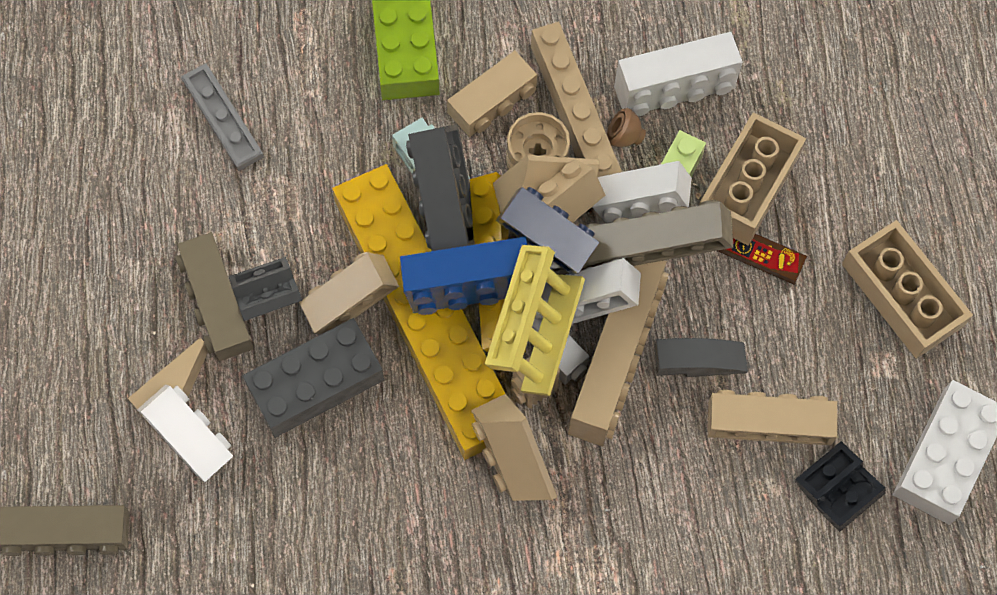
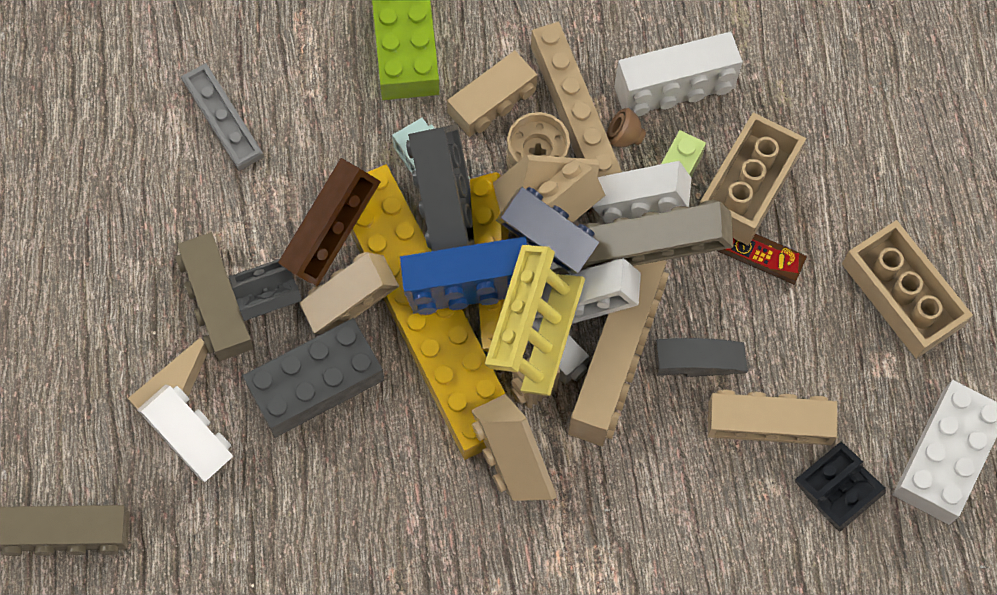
(329, 222): none -> reddish brown brick

